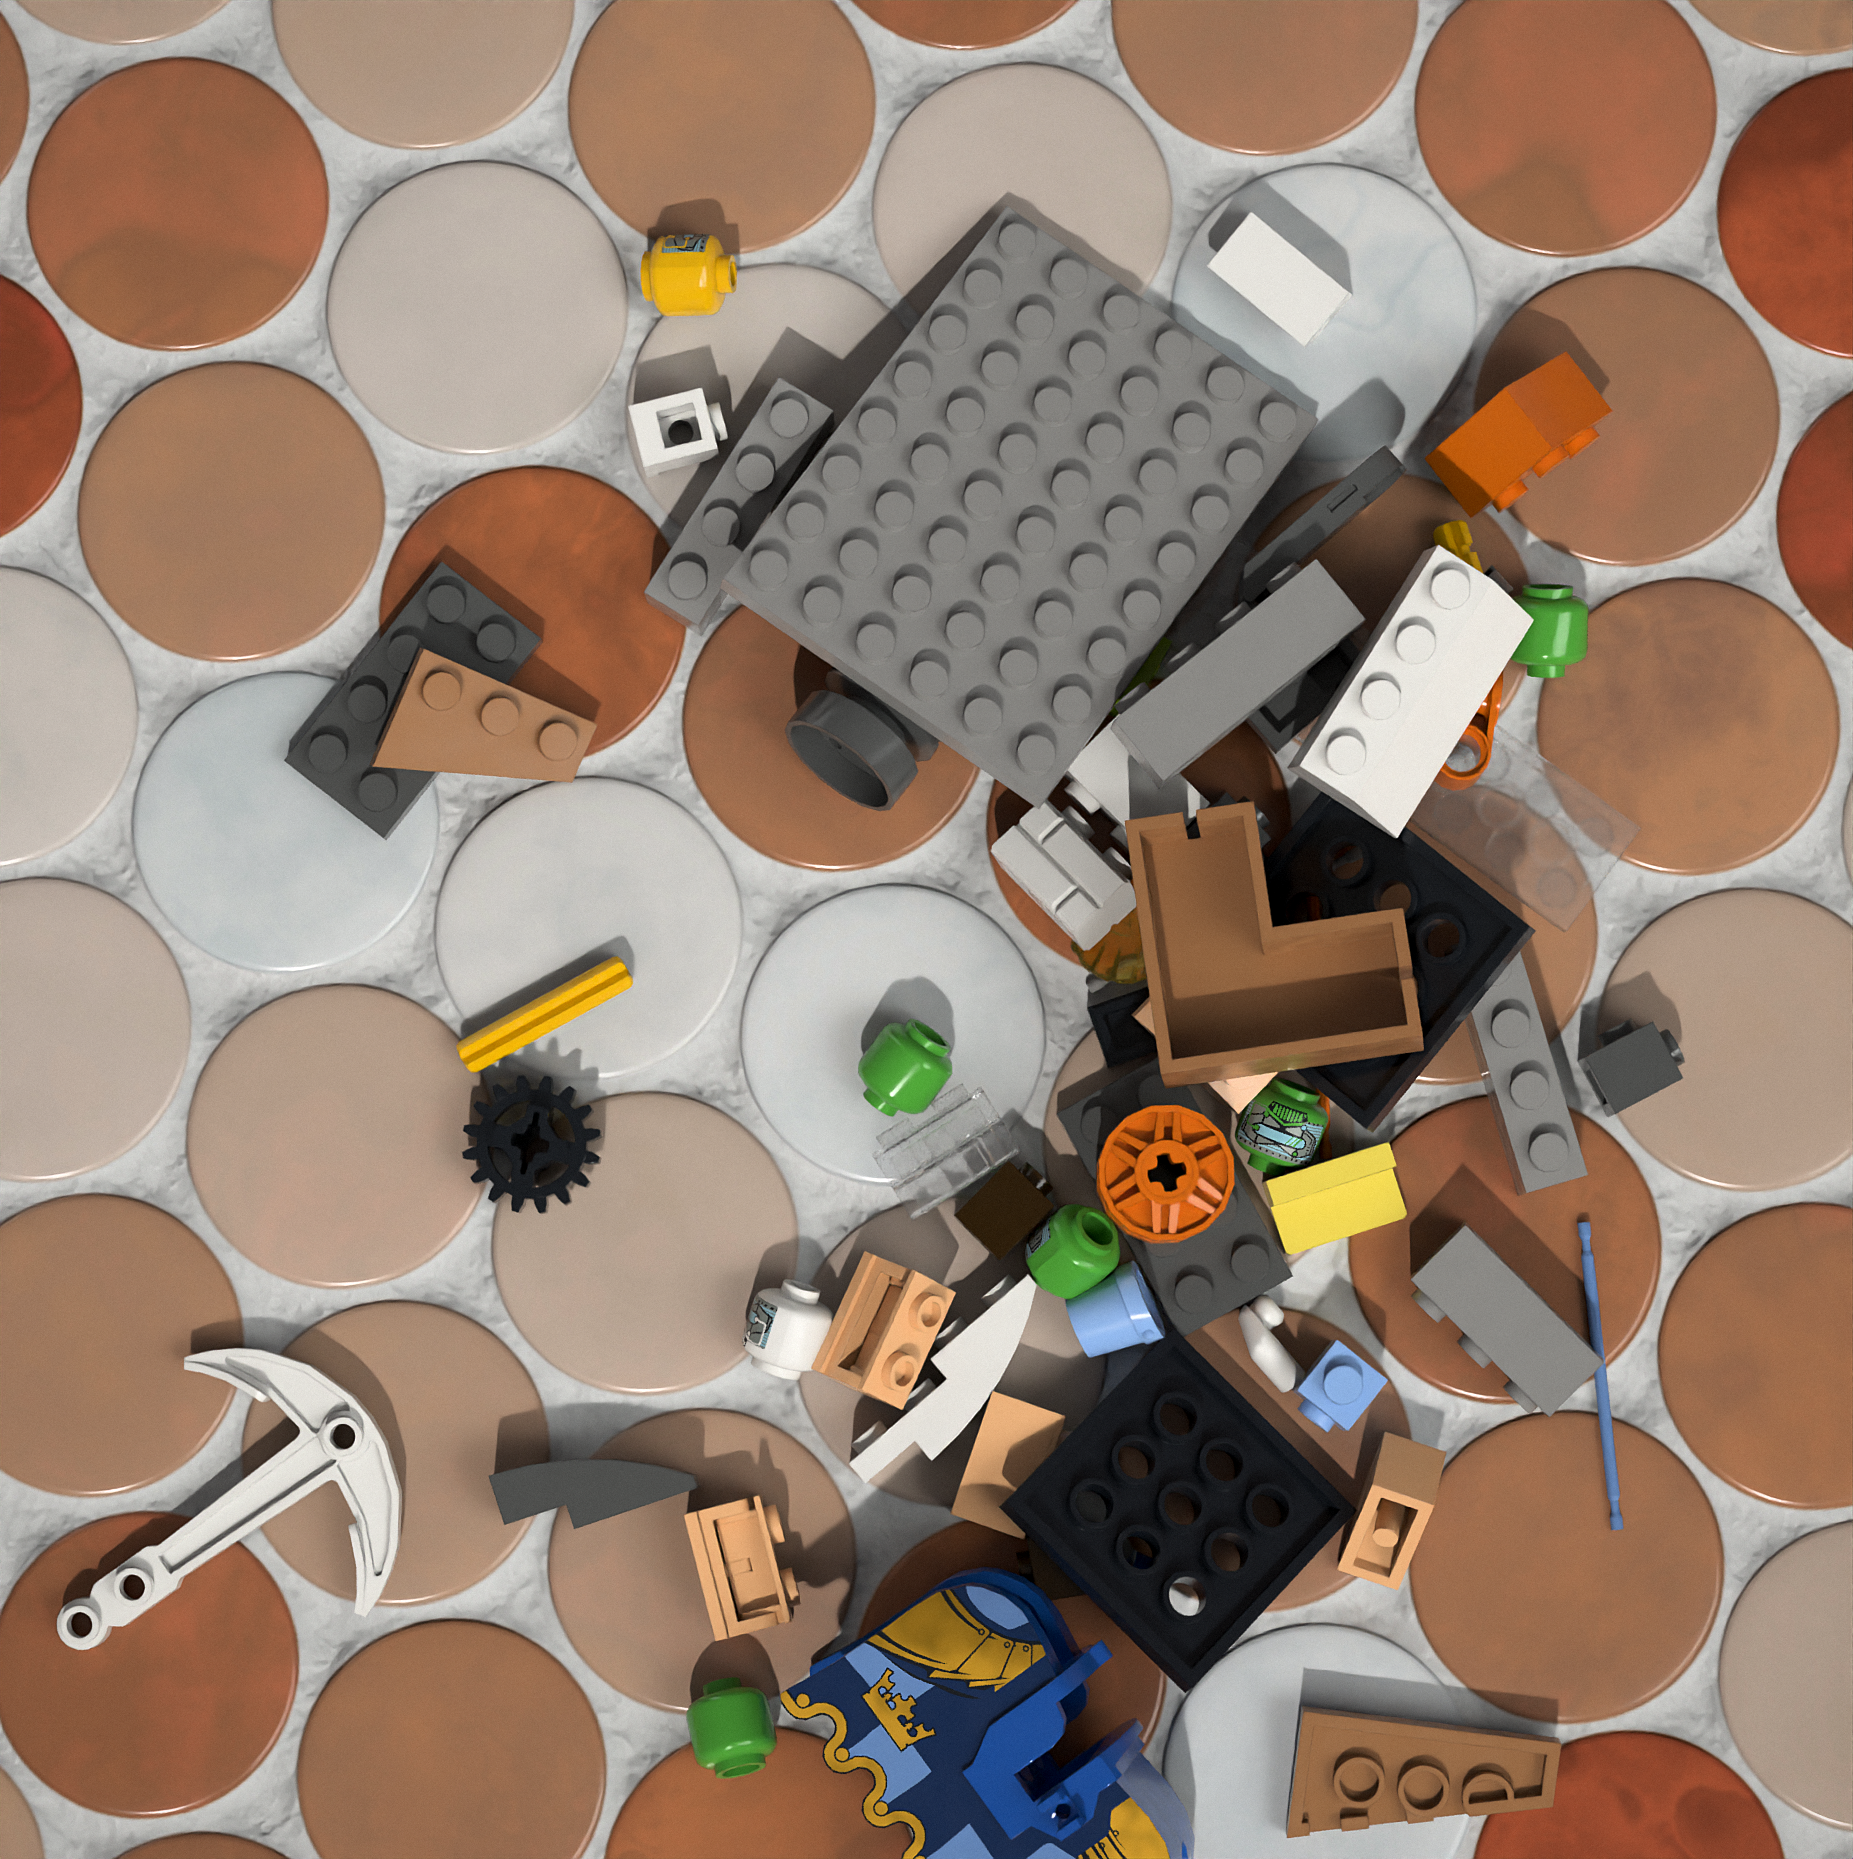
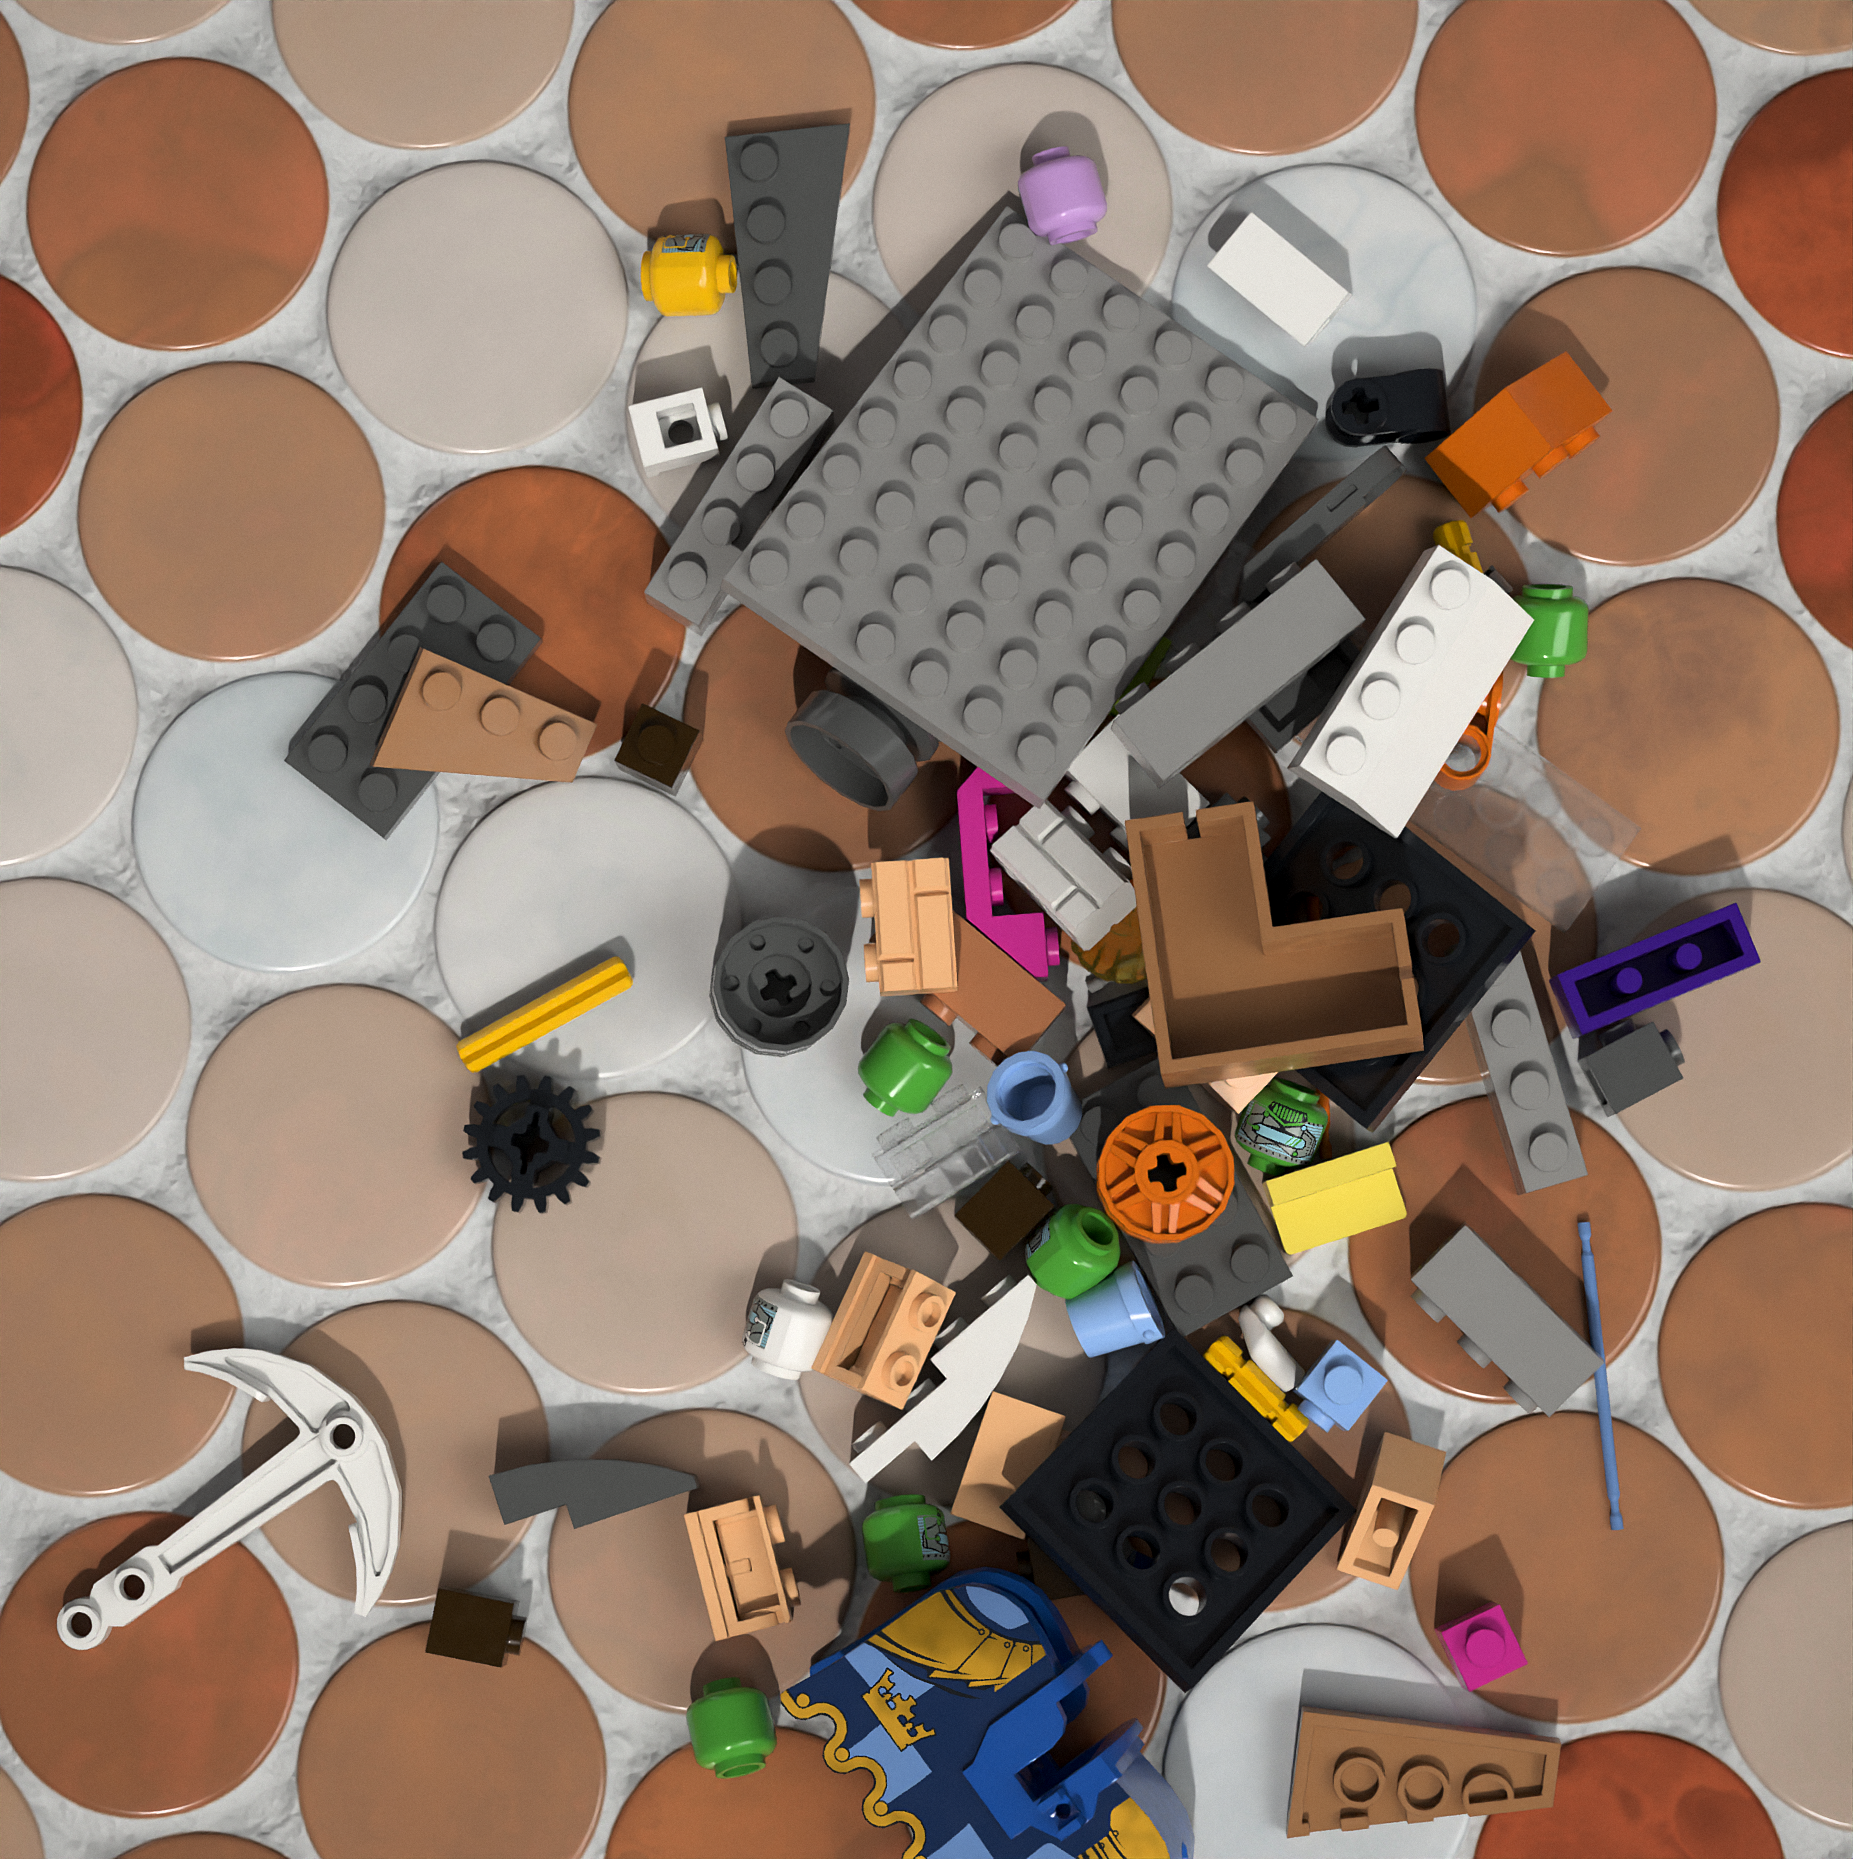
(475, 1627): none -> dark brown brick
(658, 749): none -> dark brown brick
(785, 228): none -> dark grey wing
(791, 951): none -> dark grey wheel
(905, 1542): none -> bright green head
(912, 927): none -> light nougat brick
(993, 997): none -> nougat brick
(1019, 935): none -> dark pink slope
(1034, 1098): none -> light blue piece
(1062, 196): none -> lavender head
(1256, 1388): none -> yellow axle
(1400, 407): none -> black piece
(1480, 1646): none -> dark pink brick
(1654, 970): none -> dark purple brick

